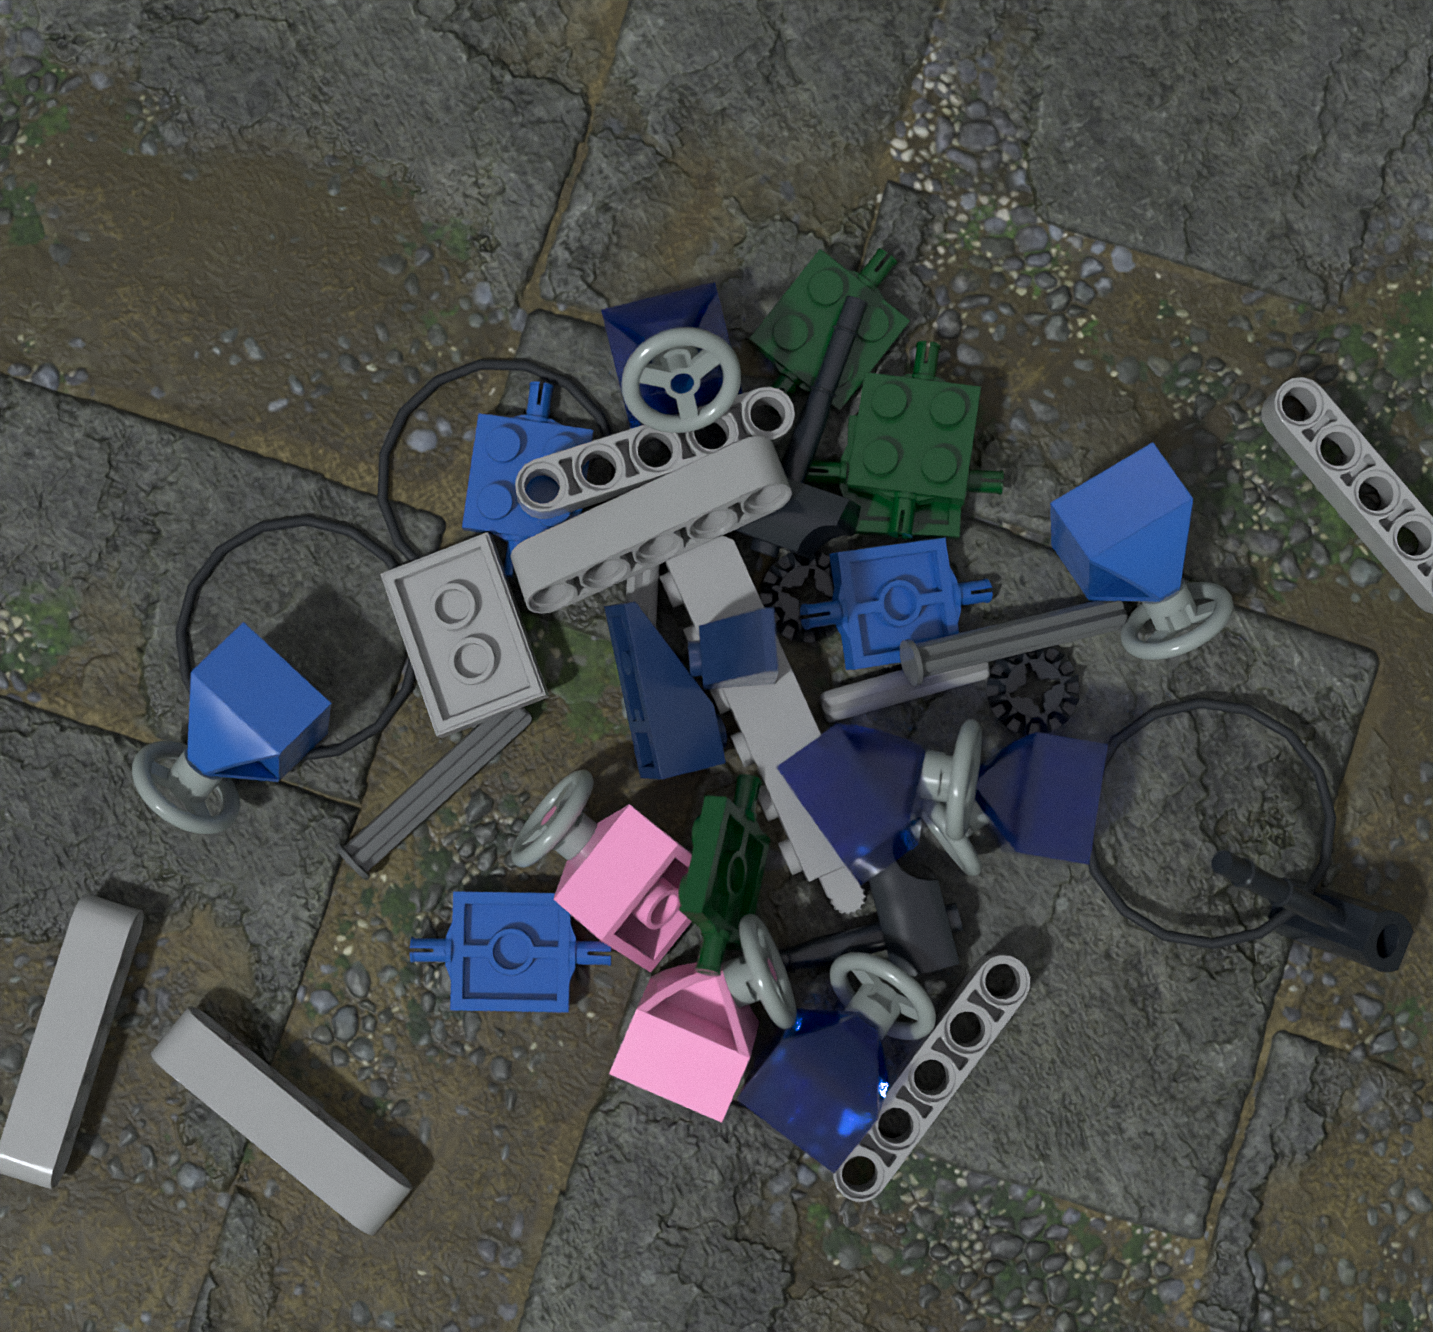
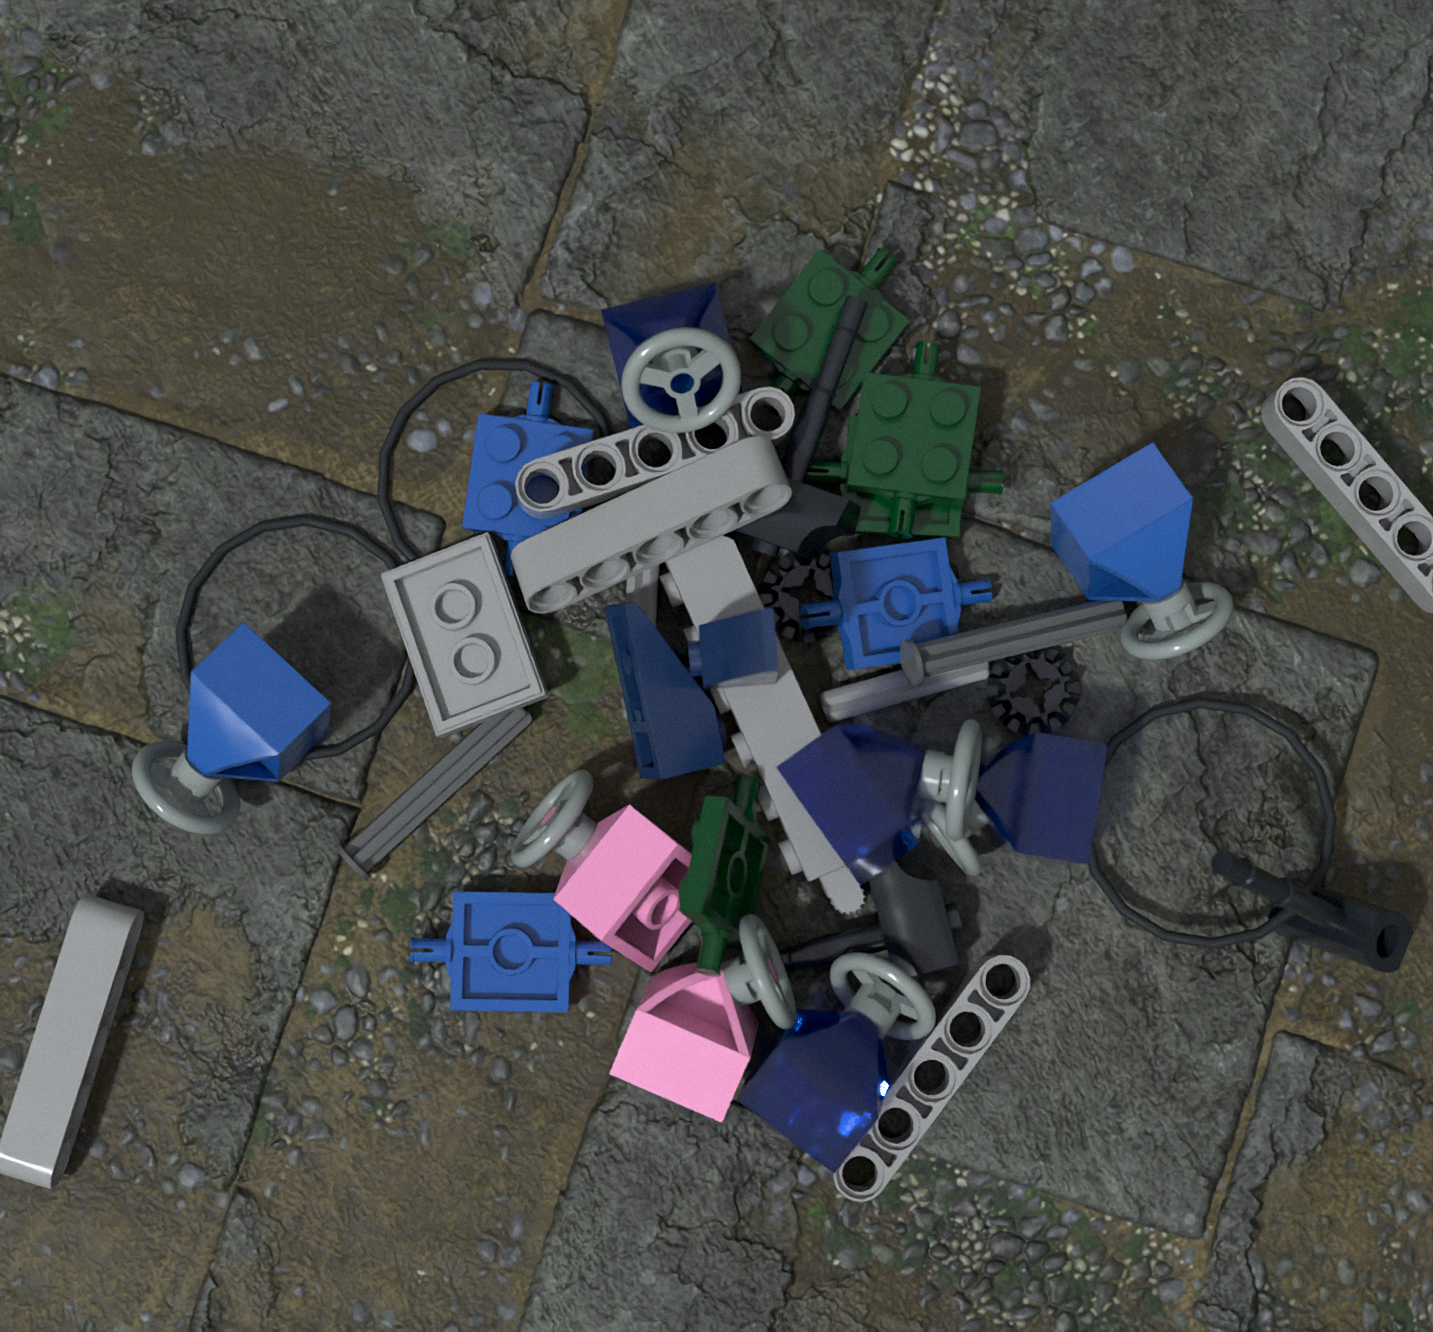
(281, 1120): light grey beam -> none

